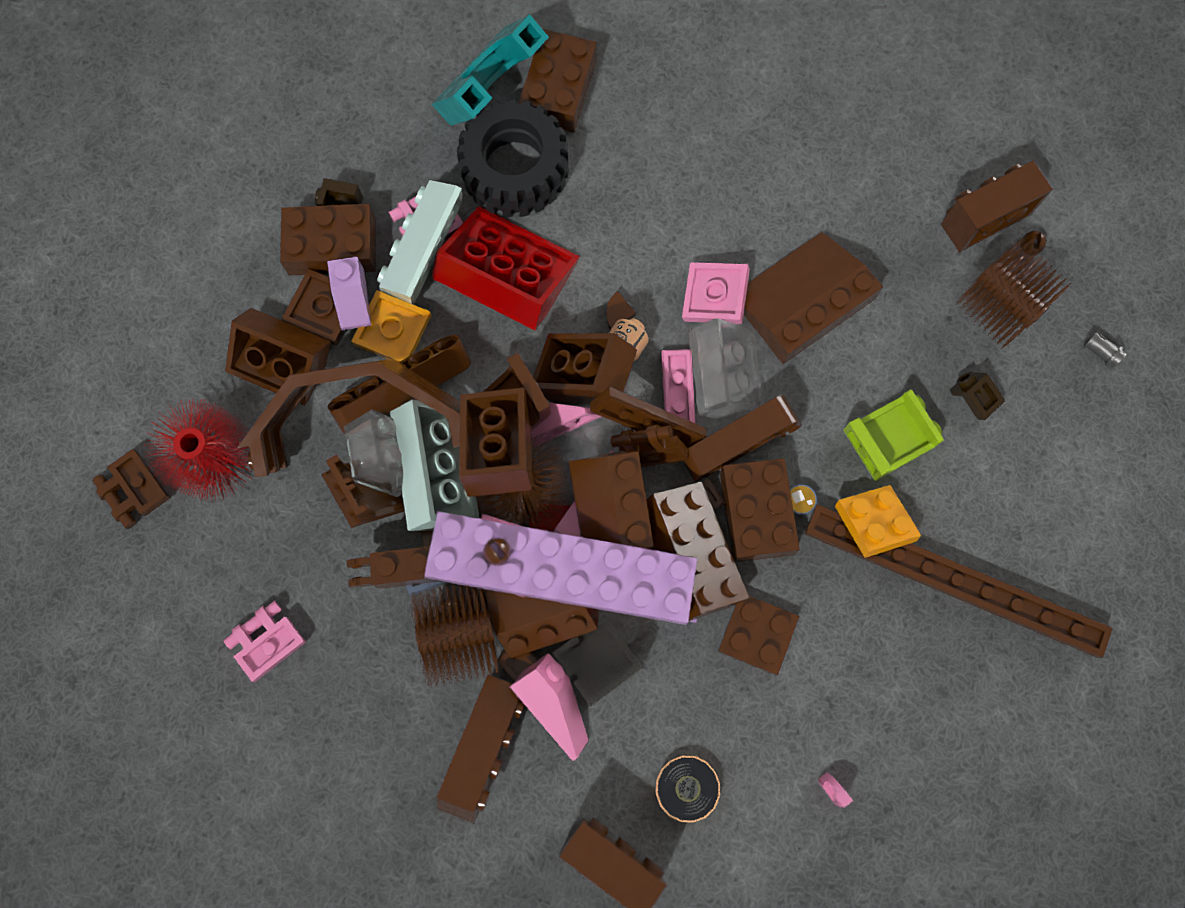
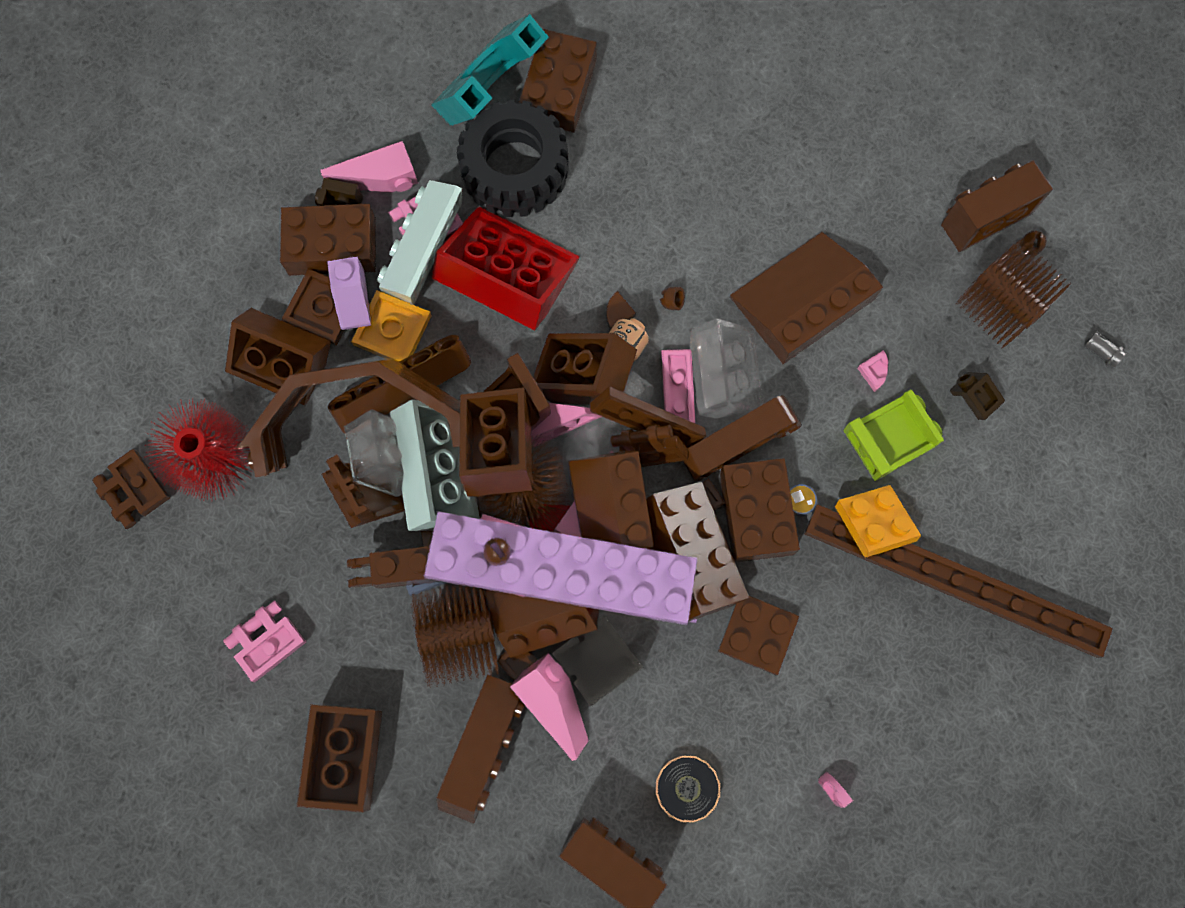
(339, 758): none -> reddish brown brick
(376, 171): none -> bright pink slope
(673, 298): none -> reddish brown hinge
(716, 292): bright pink plate -> none
(875, 370): none -> bright pink tile

